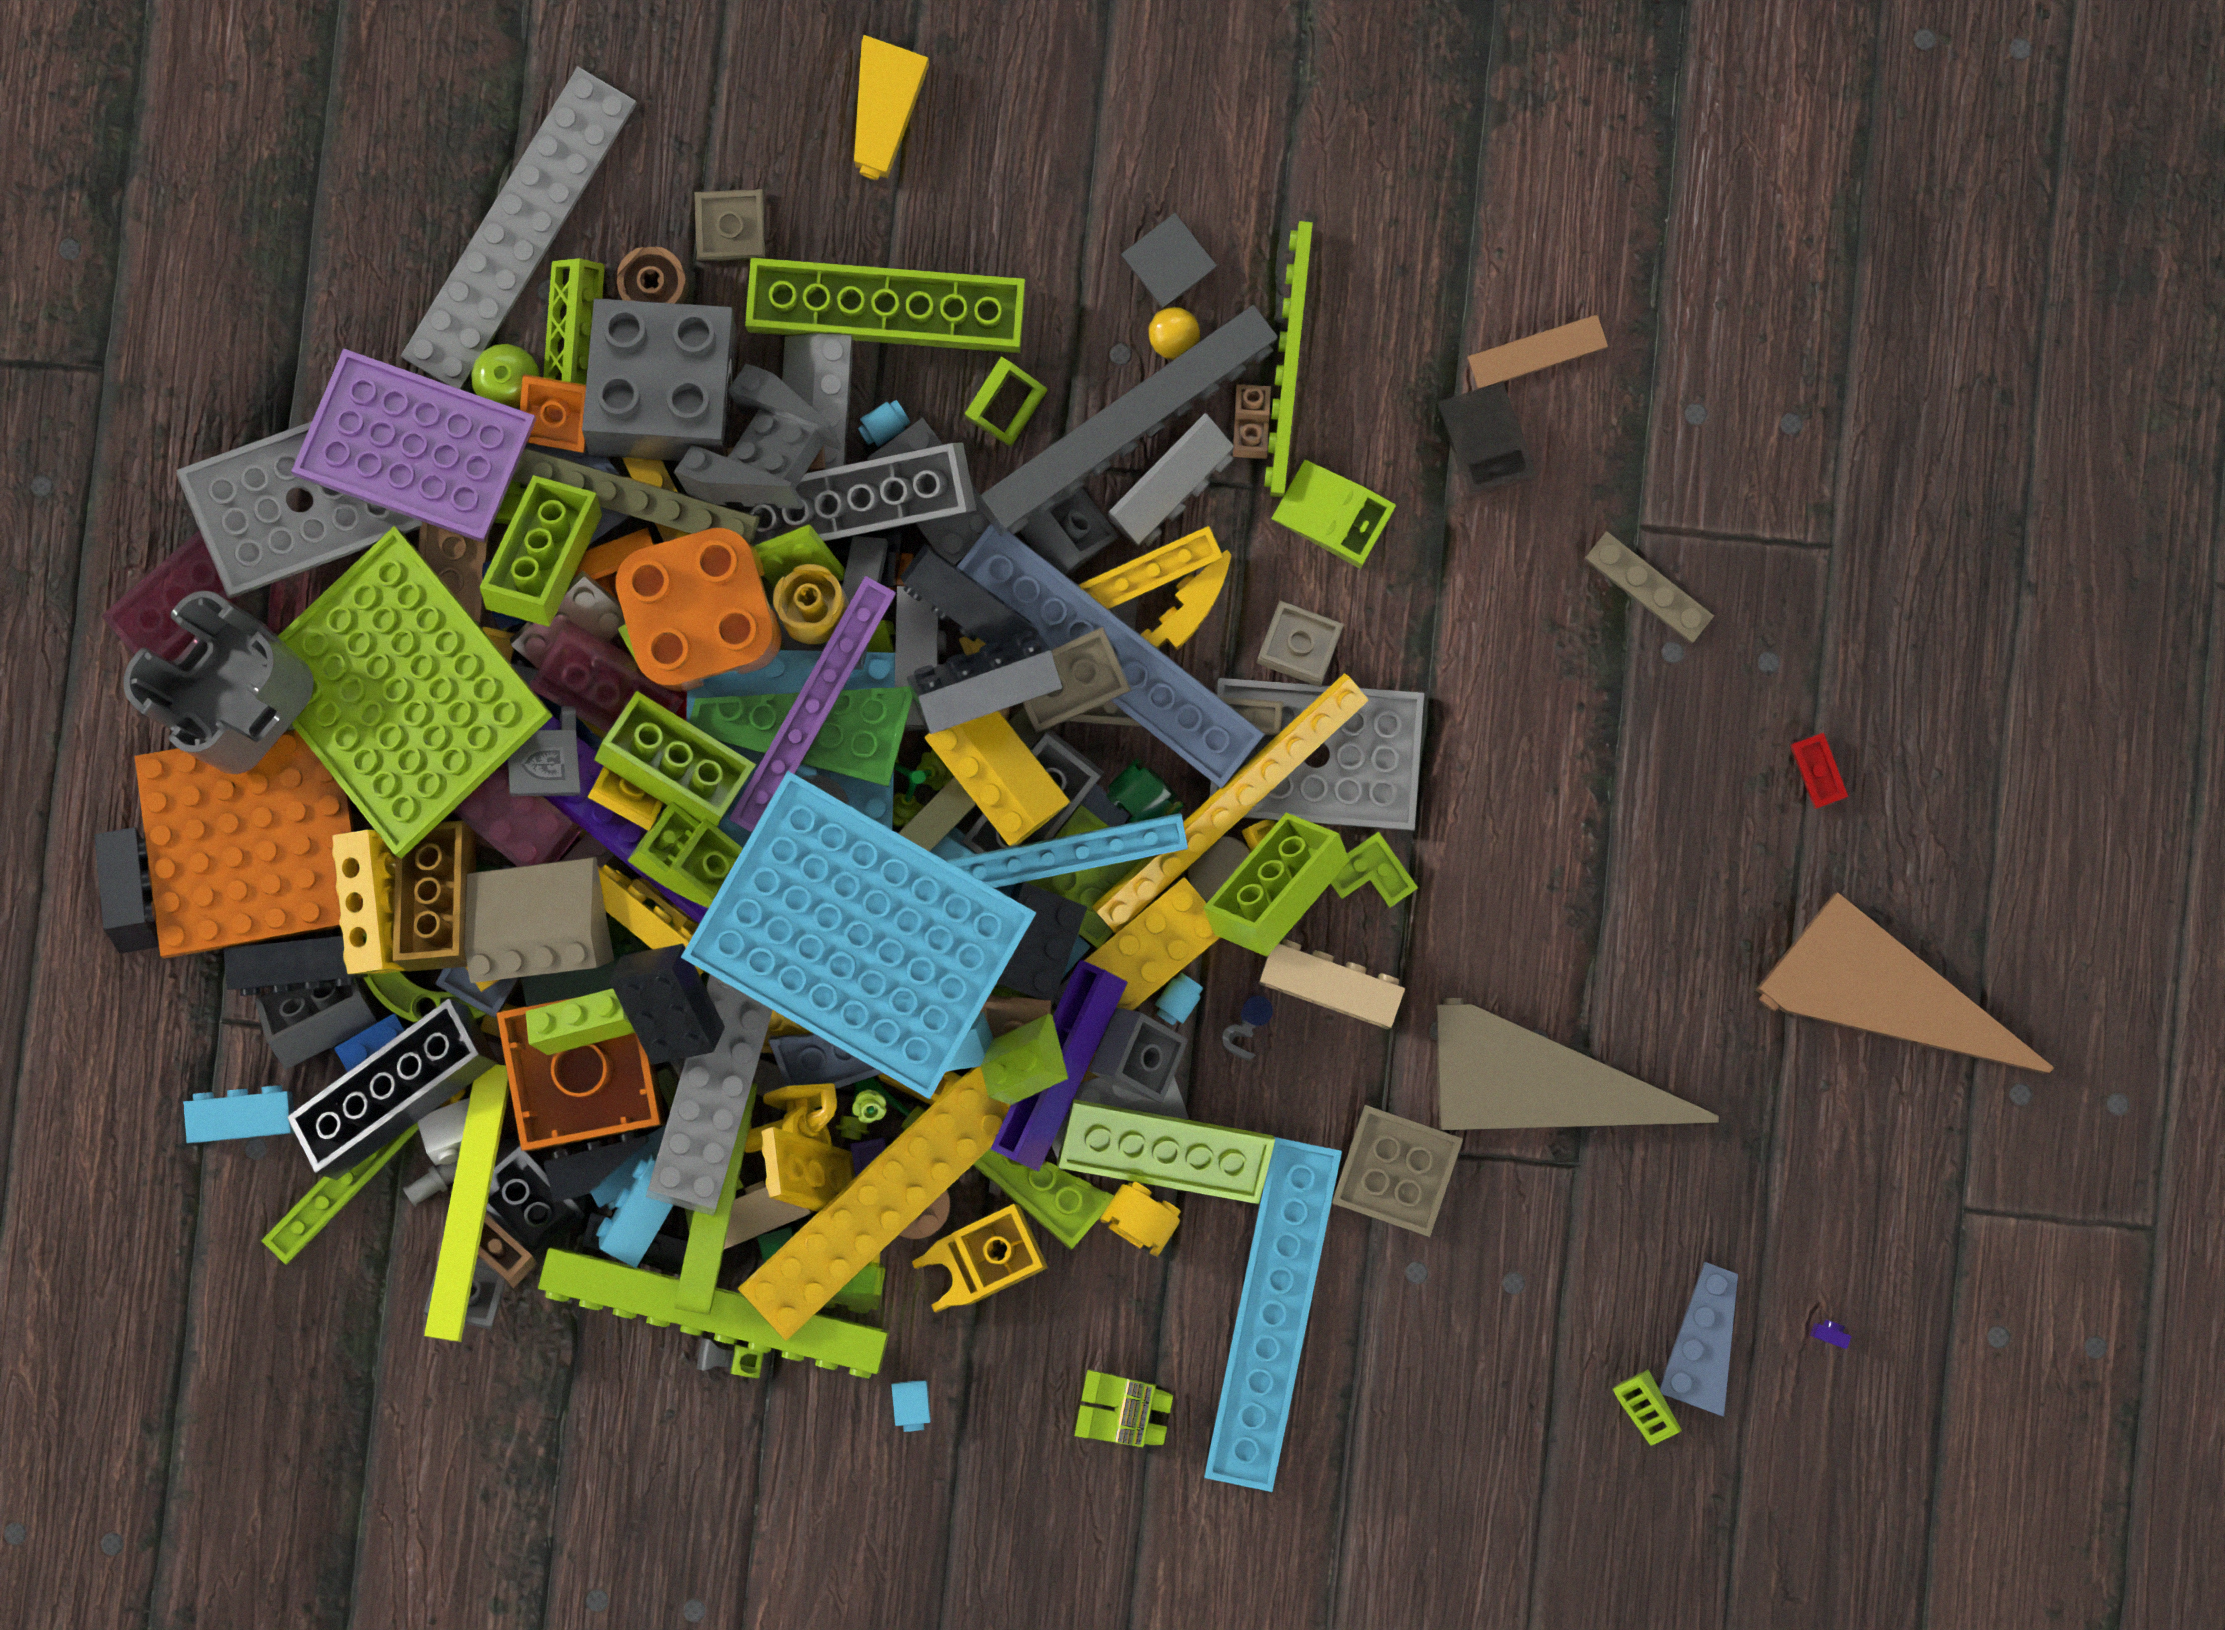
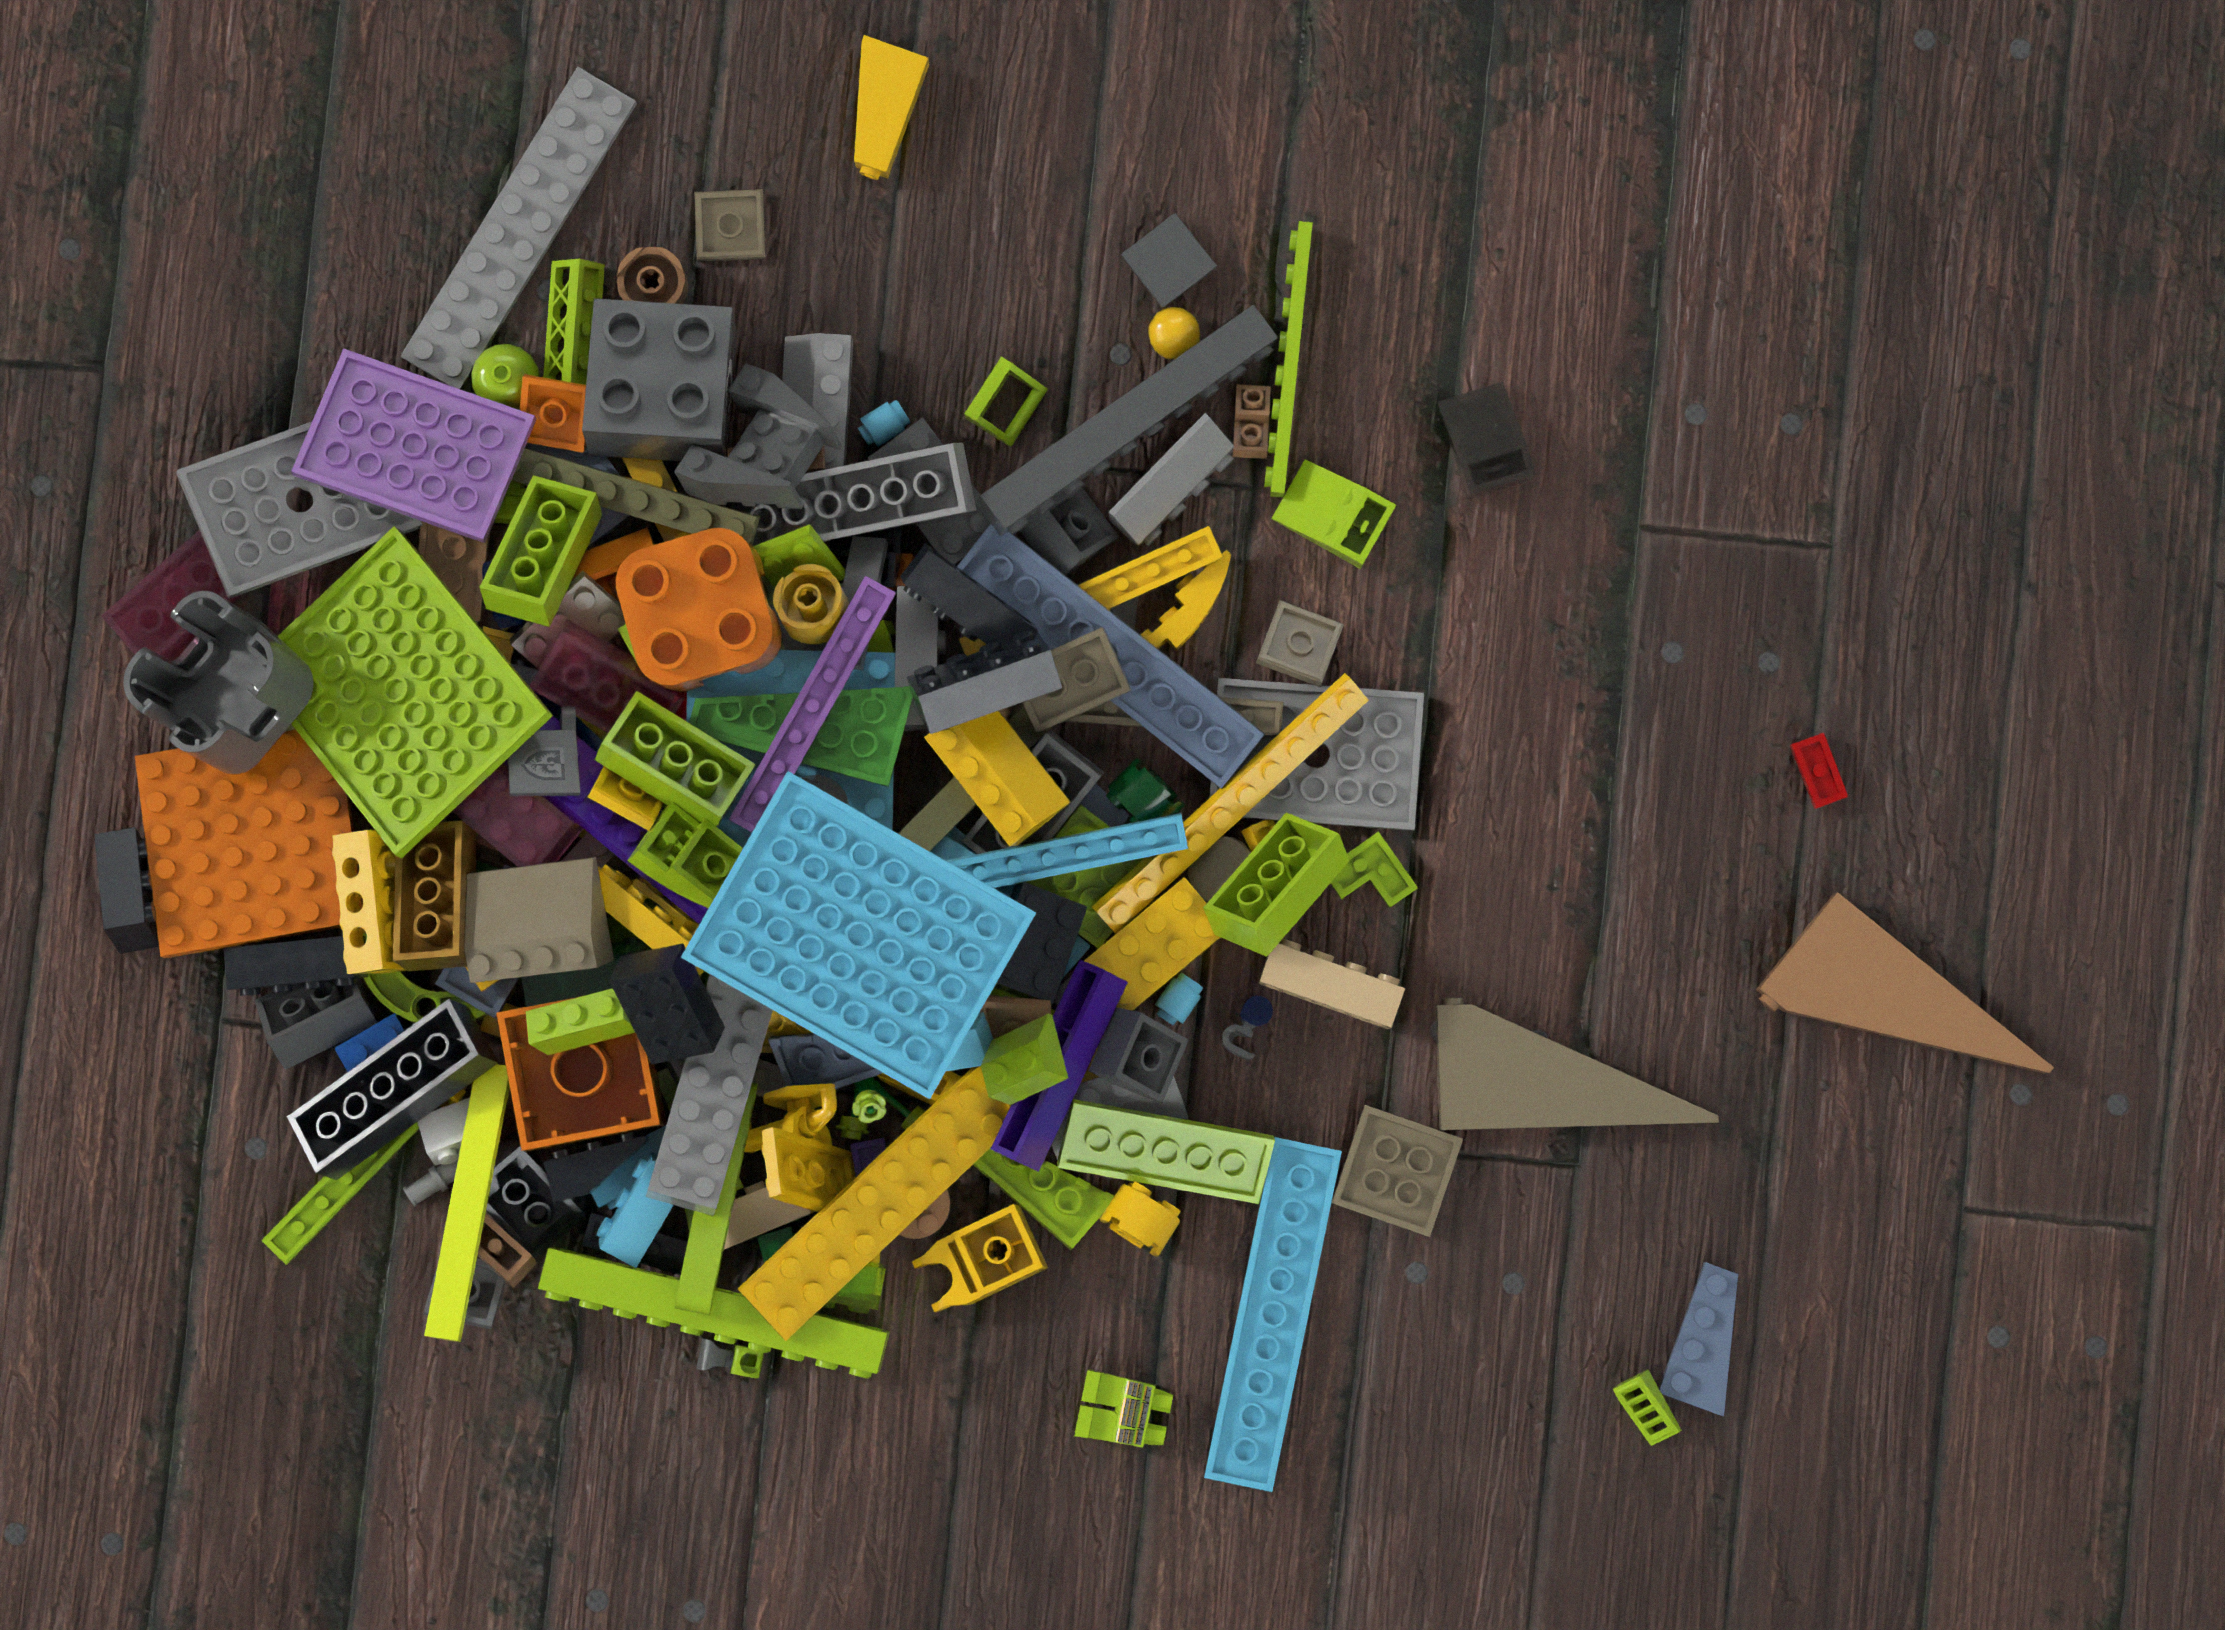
(238, 1115): medium azure brick -> none
(886, 305): lime brick -> none
(911, 1404): medium azure brick -> none
(930, 772): lime plant -> none
(1537, 352): medium nougat tile -> none
(1649, 587): dark tan plate -> none
(1831, 1333): dark purple plate -> none

